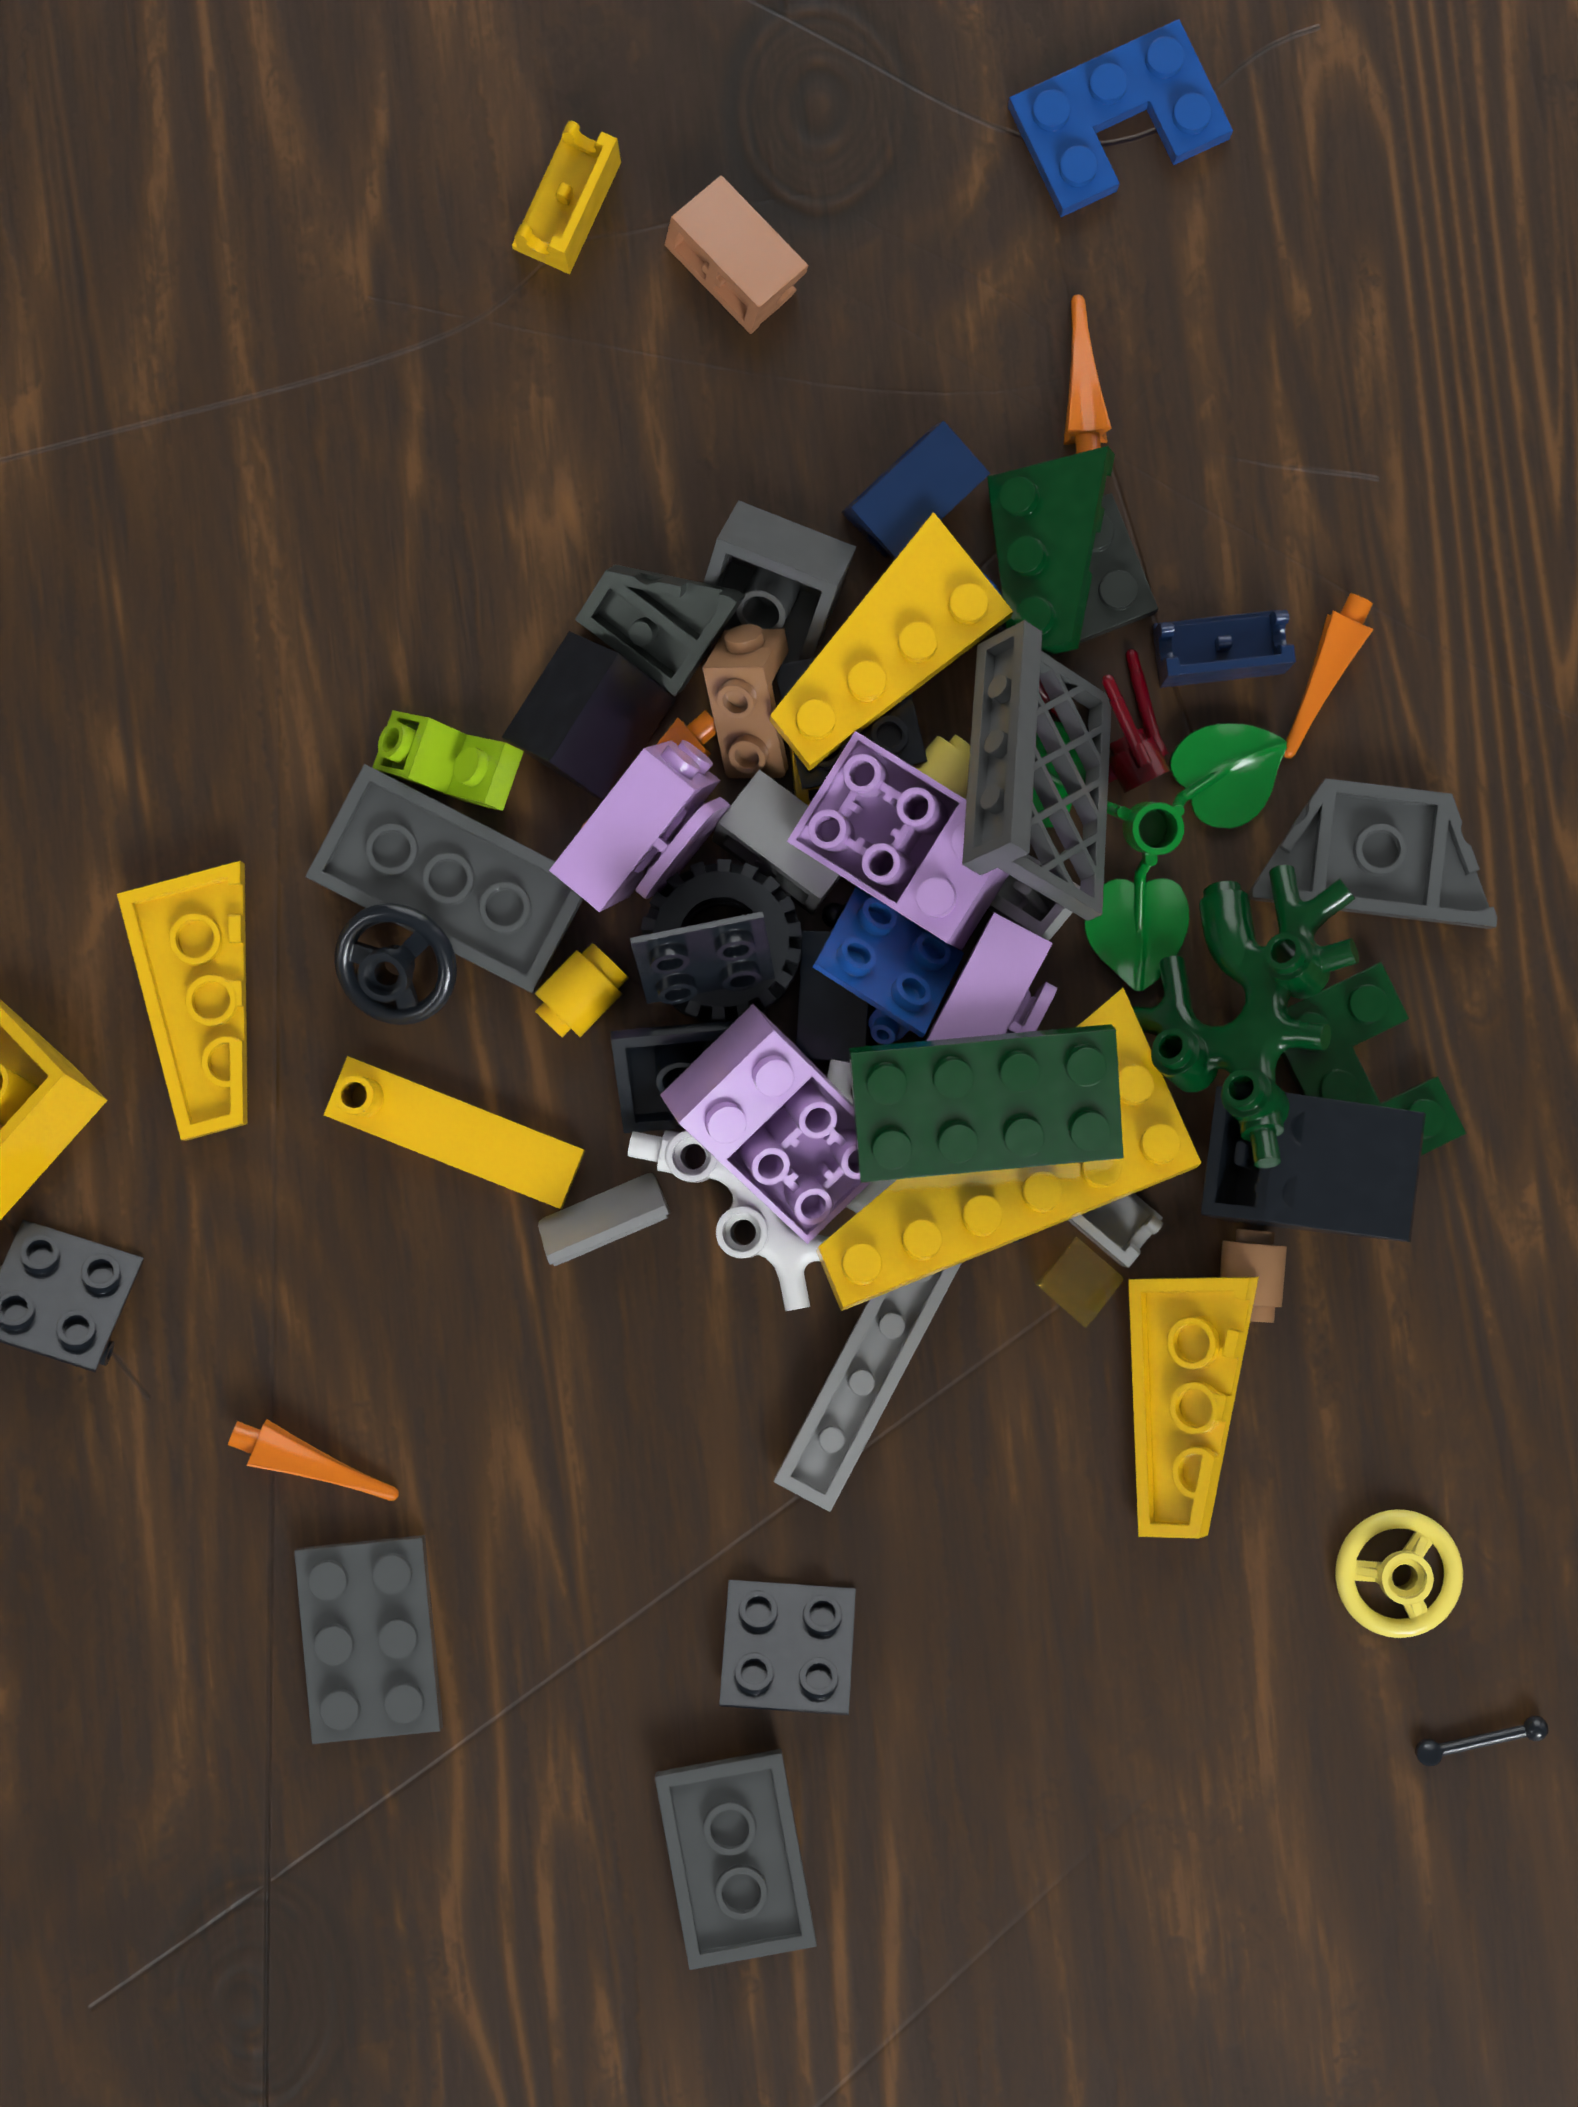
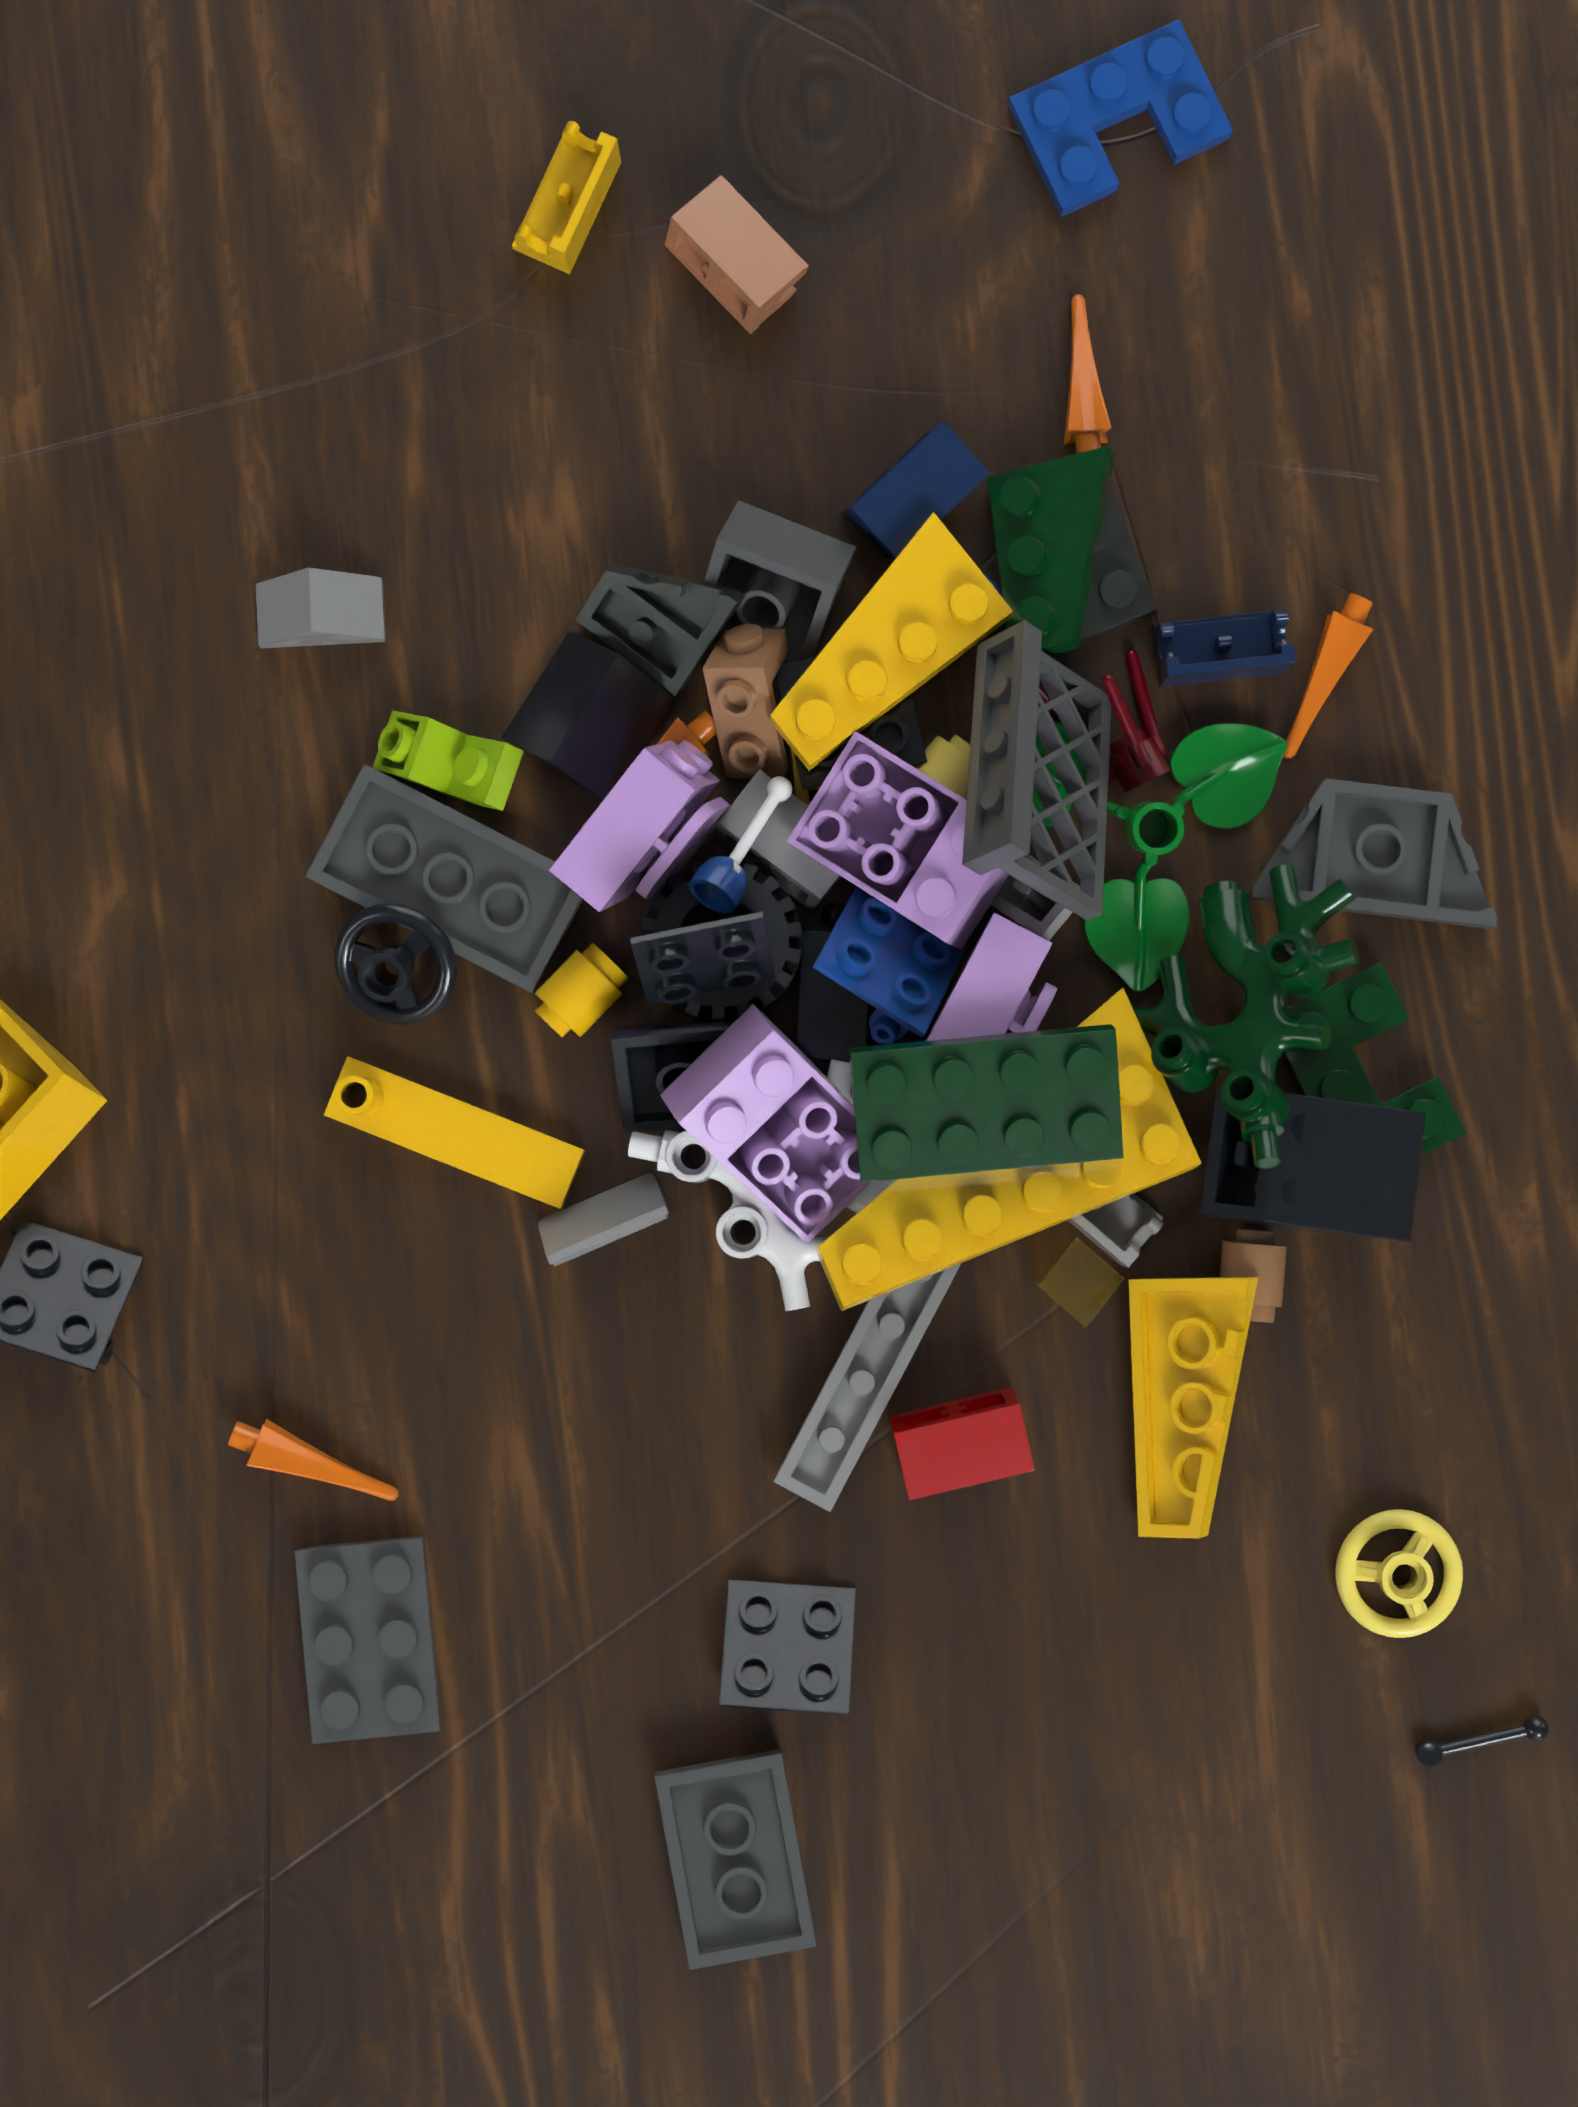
(193, 980): yellow wing -> none
(320, 609): none -> light grey slope
(721, 879): none -> blue hinge
(961, 1443): none -> red hinge

